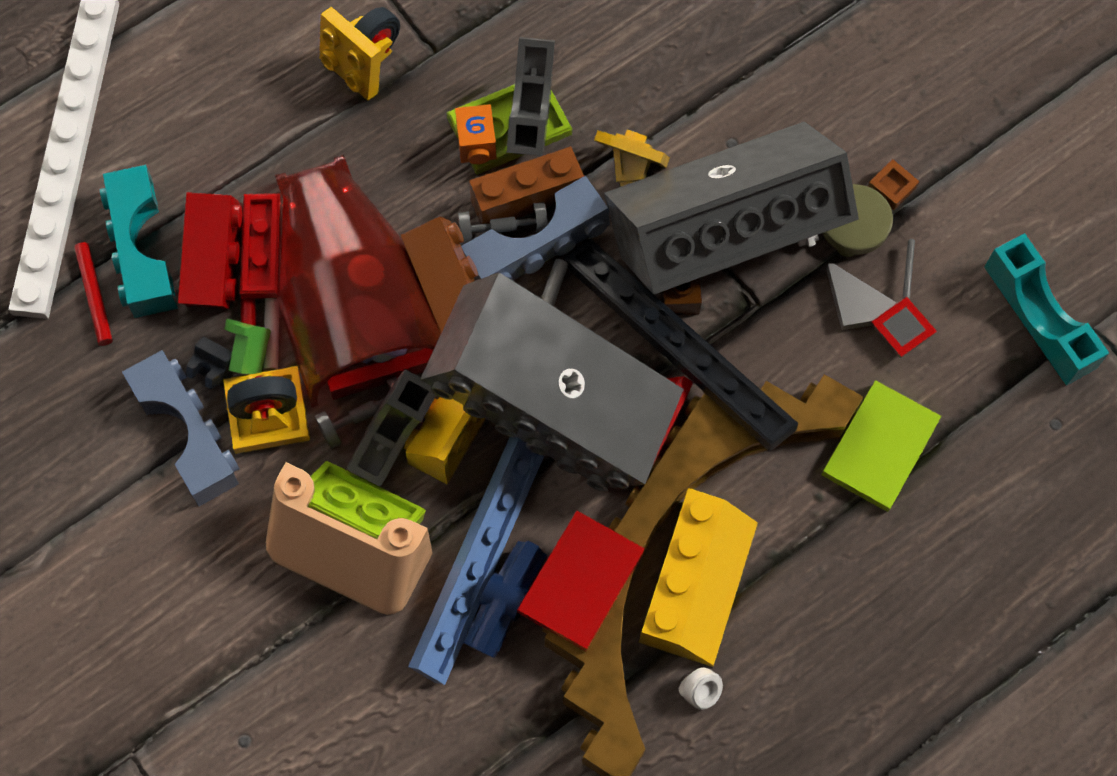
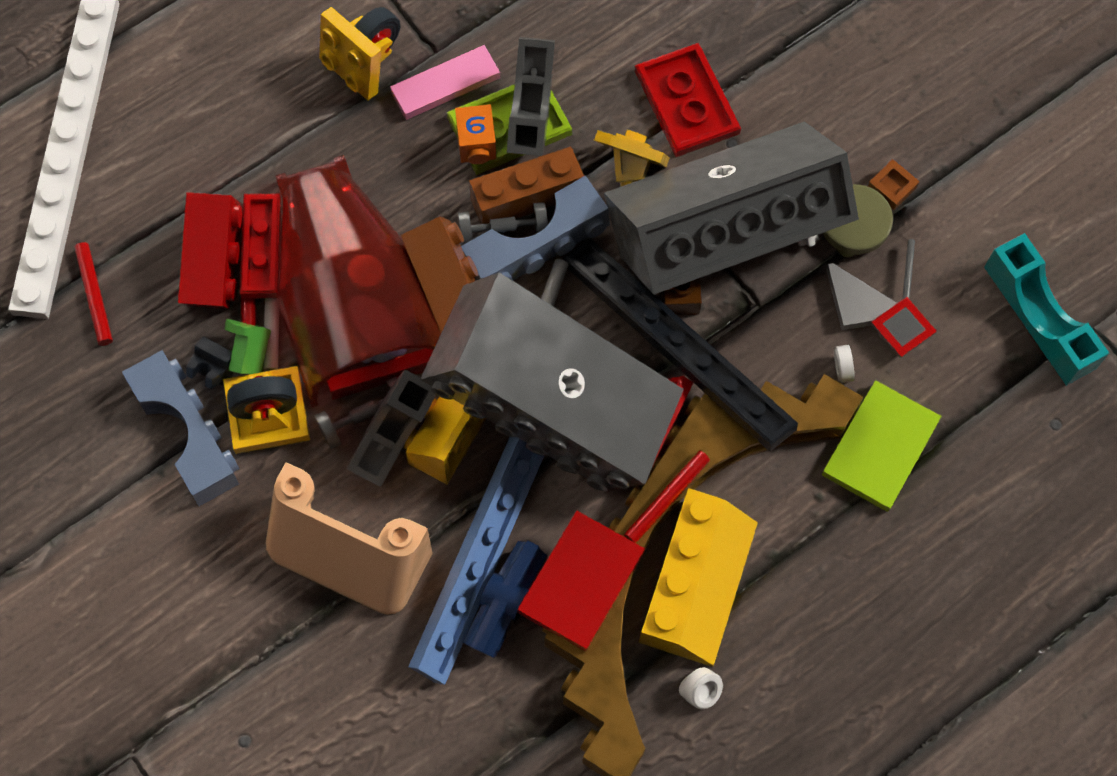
(132, 202): teal arch -> none
(358, 501): lime tile -> none
(445, 82): none -> bright pink tile
(667, 497): none -> red bar
(687, 99): none -> red tile
(844, 364): none -> white tile

